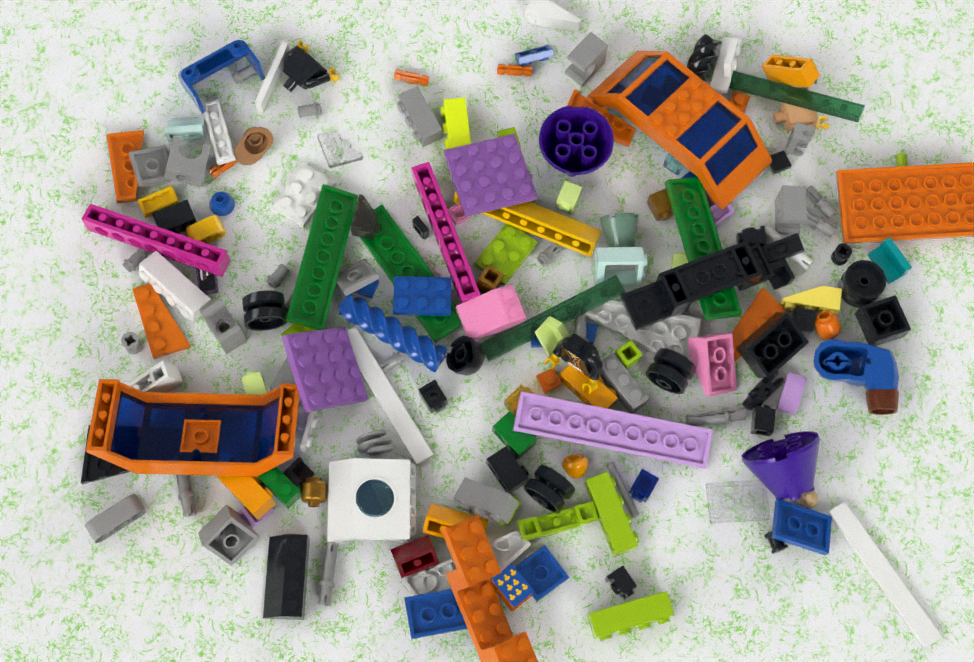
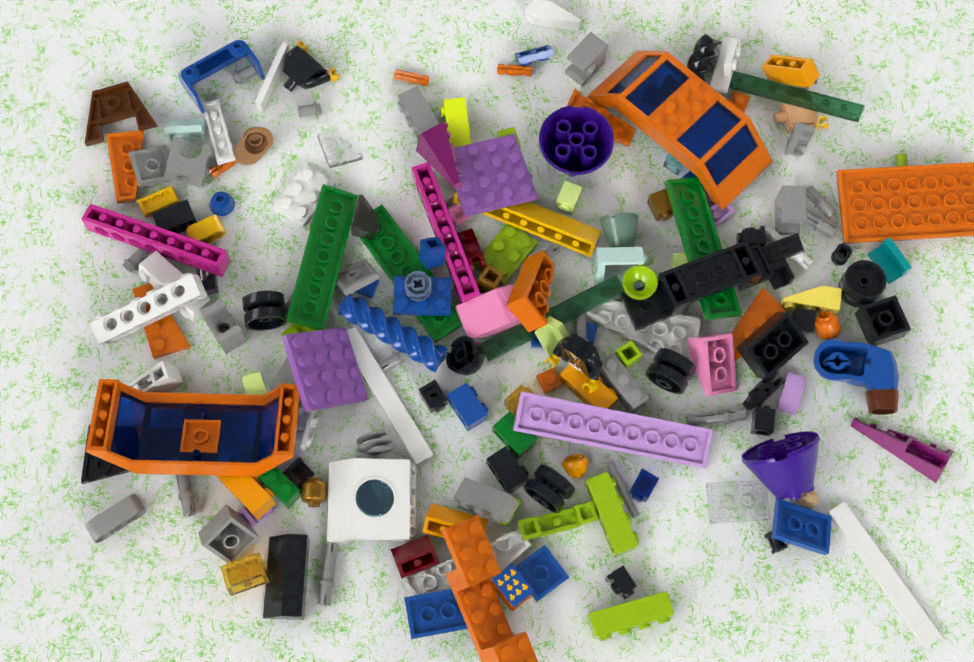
(113, 105): none -> reddish brown wing
(128, 338): light grey bush -> none
(193, 292): none -> white brick
(244, 574): none -> clear yellow brick
(279, 274): light grey pin -> none
(418, 285): none -> sand blue wheel
(420, 227): black tile -> none
(432, 252): none -> blue brick
(440, 153): none -> magenta wedge
(467, 406): none -> blue brick
(471, 248): none -> dark red hinge
(531, 291): none -> orange wedge
(640, 274): none -> lime piece
(780, 162): black tile -> none
(918, 455): none -> magenta wedge

